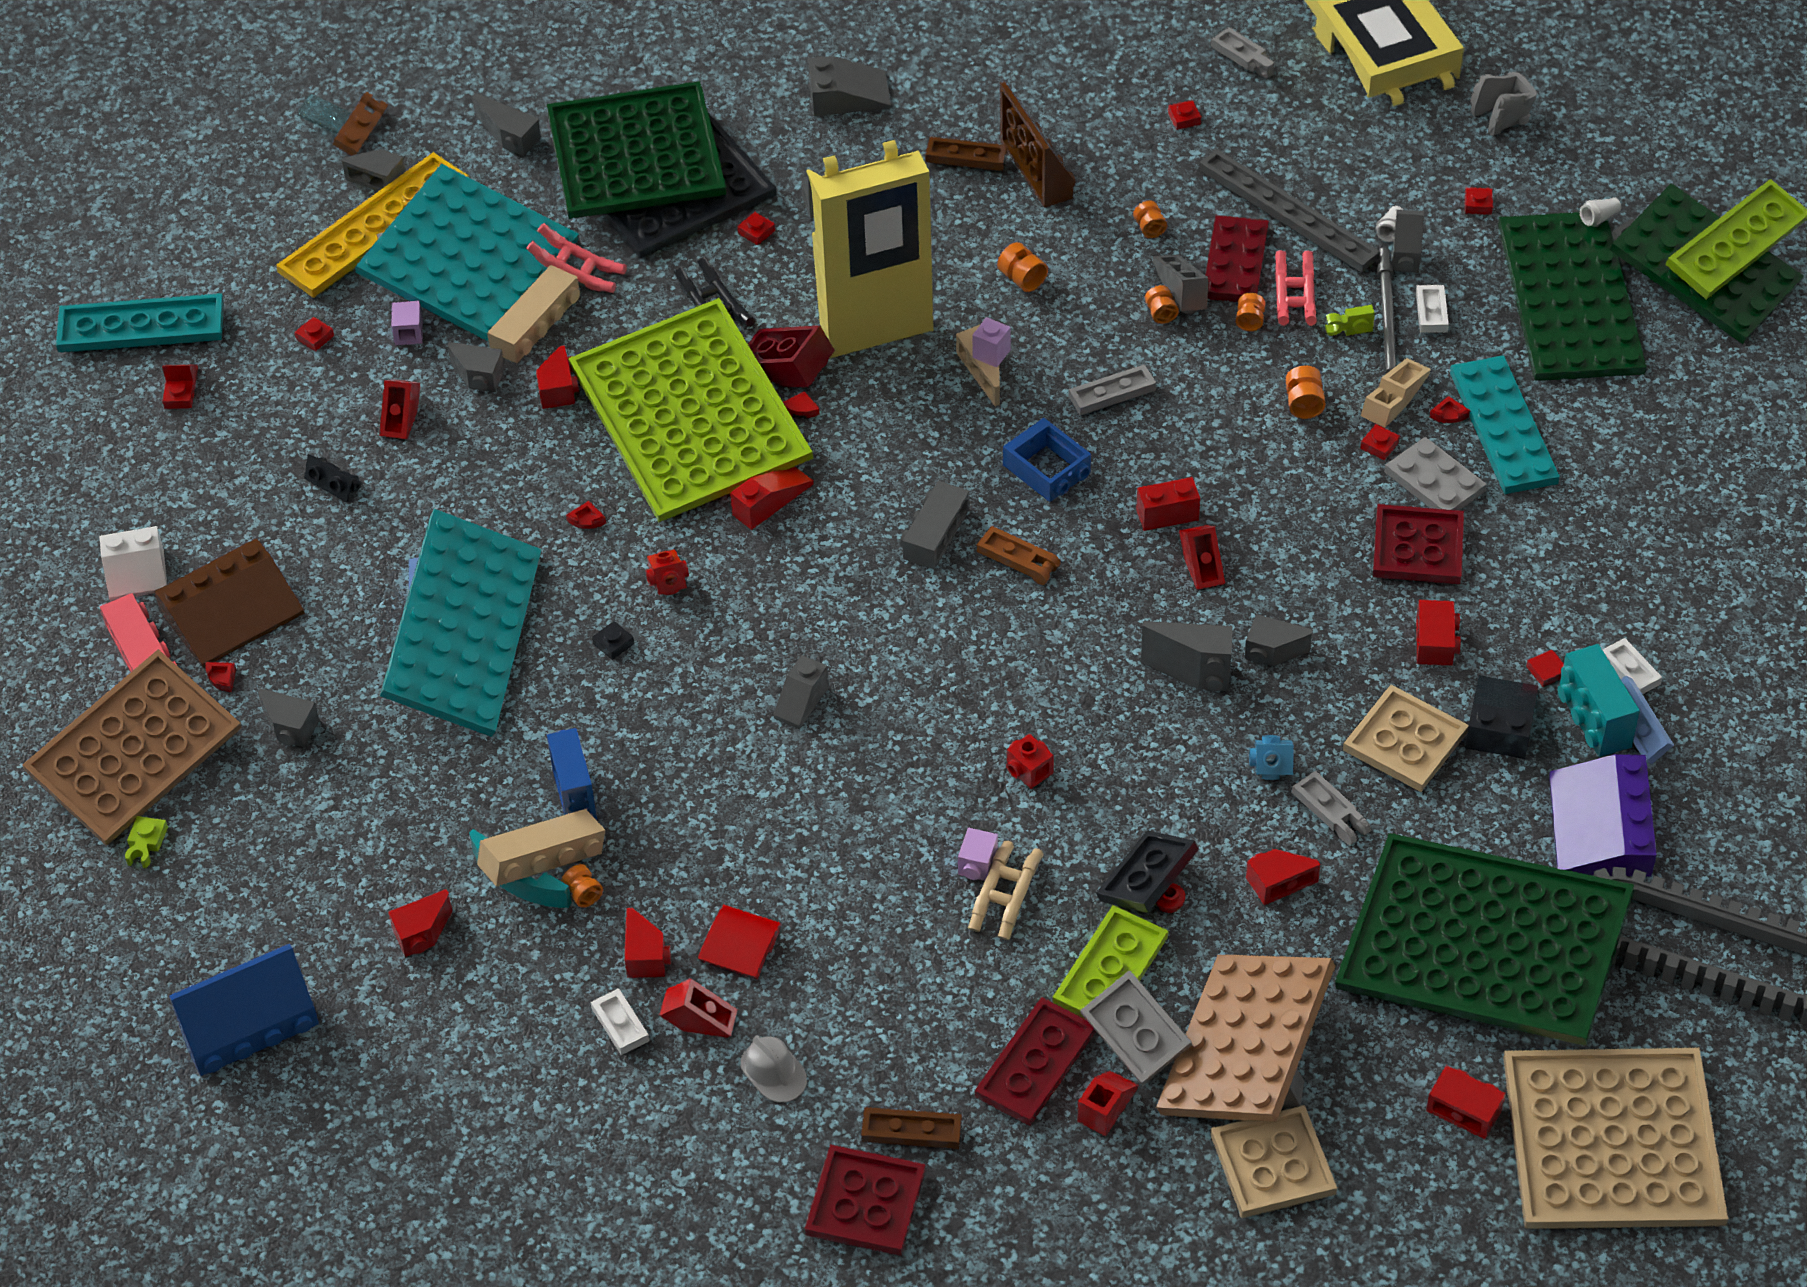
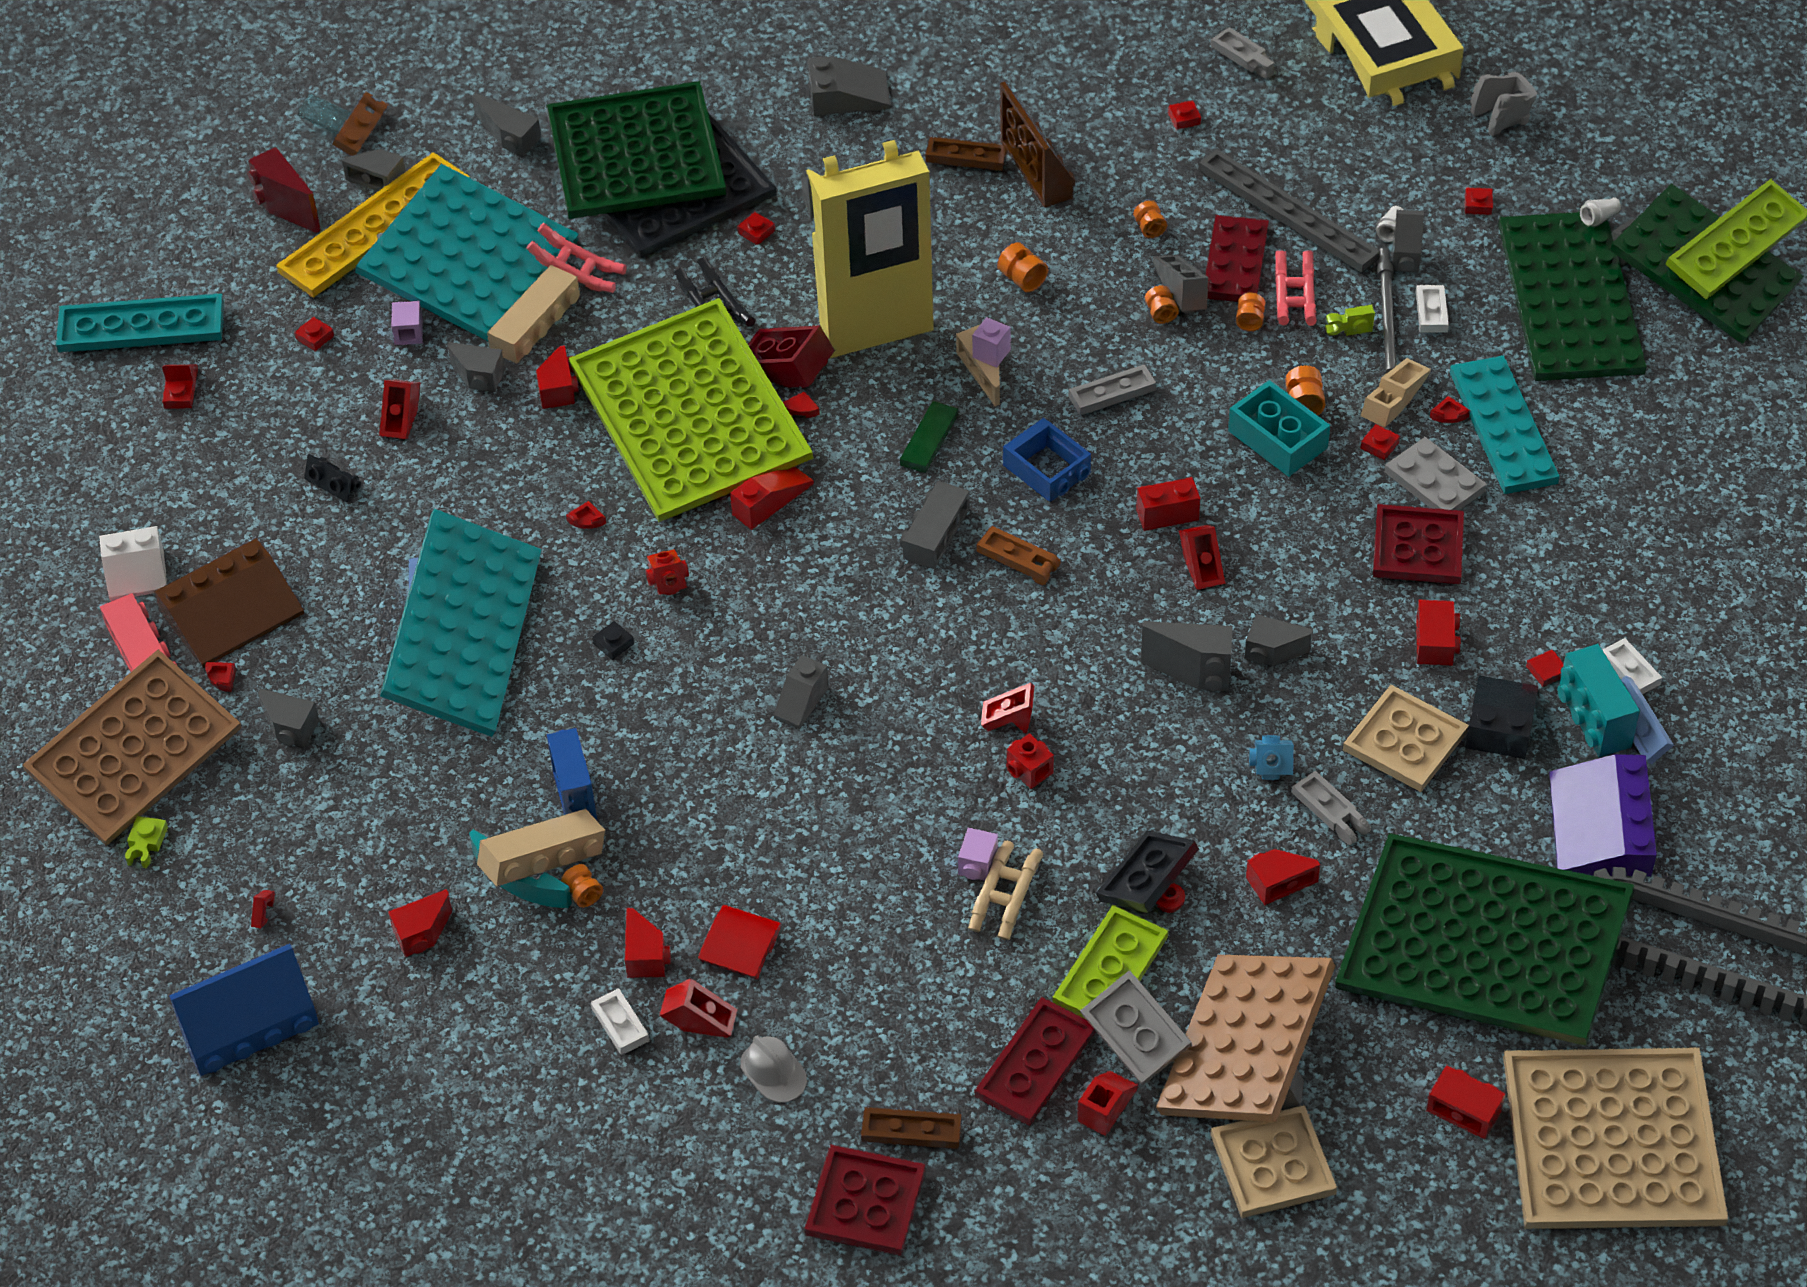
(260, 903): none -> red tile
(282, 190): none -> dark red slope
(929, 437): none -> dark green tile
(1009, 707): none -> red slope
(1278, 428): none -> teal brick

